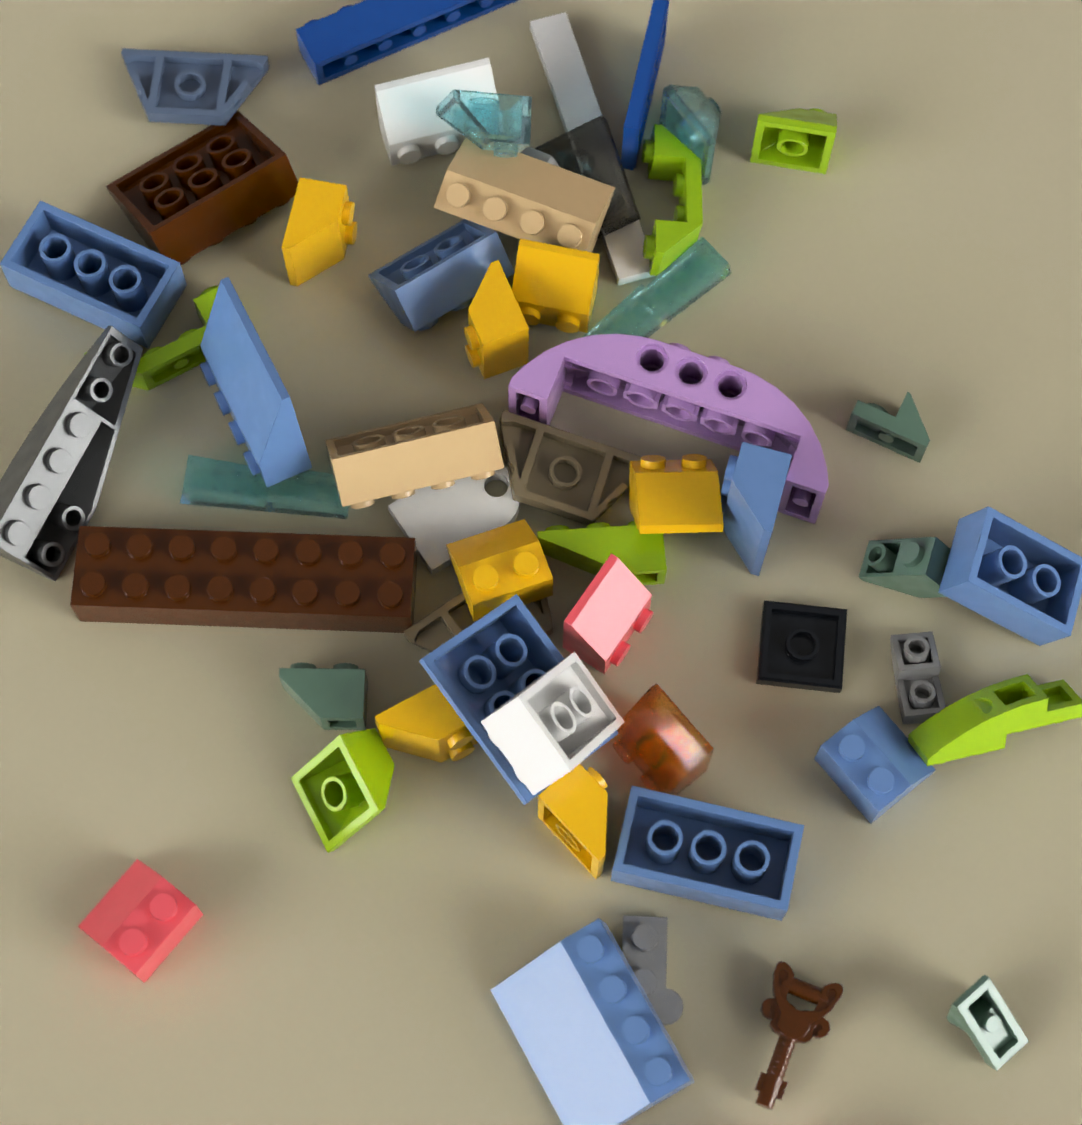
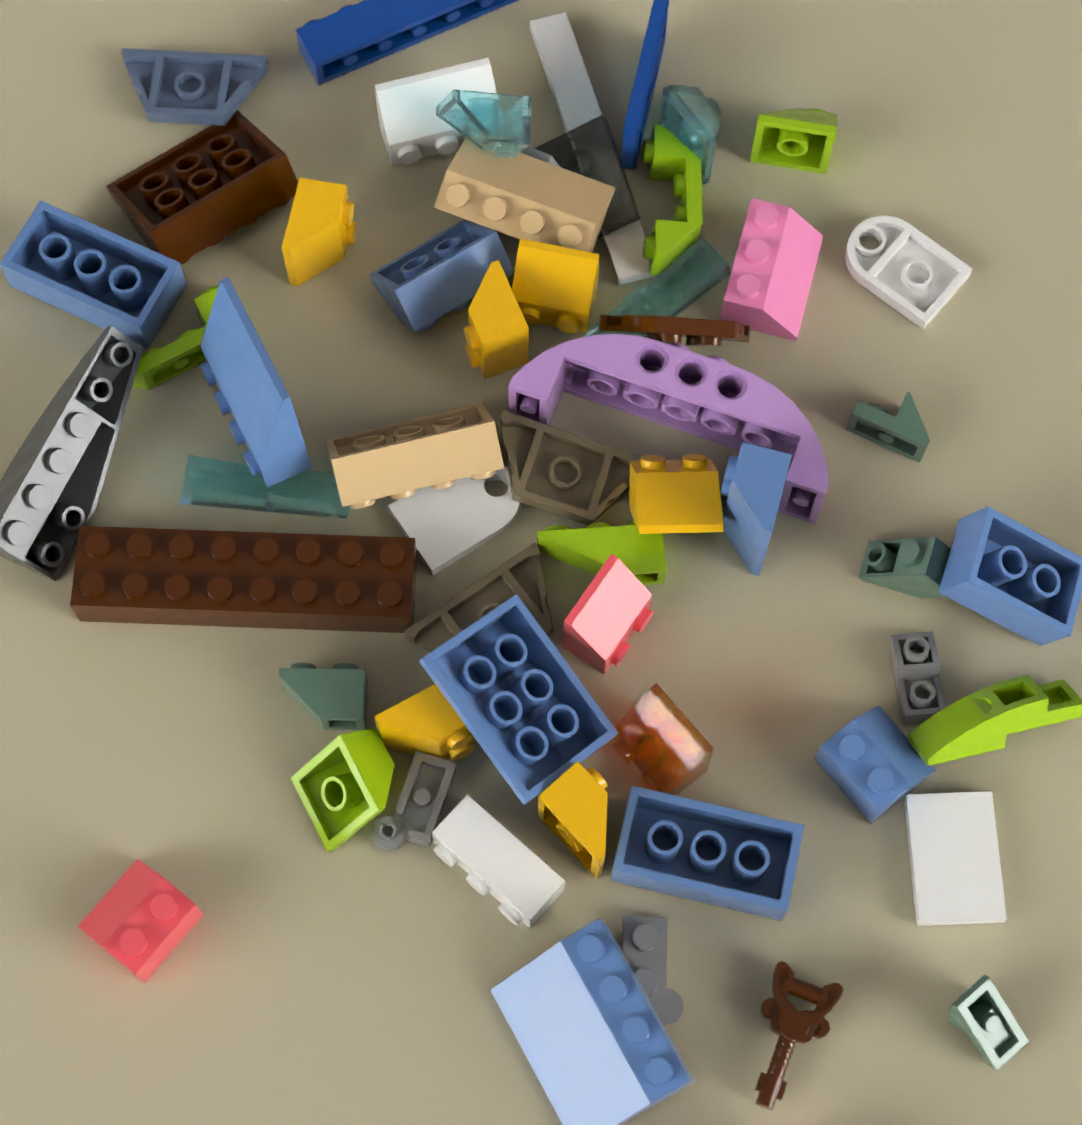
(418, 804): none -> light grey hinge
(497, 862): none -> white brick
(500, 565): yellow slope -> none
(553, 724): white slope -> none
(672, 329): none -> reddish brown wing
(772, 270): none -> bright pink slope
(801, 646): black tile -> none
(906, 268): none -> white tile
(954, 858): none -> white tile

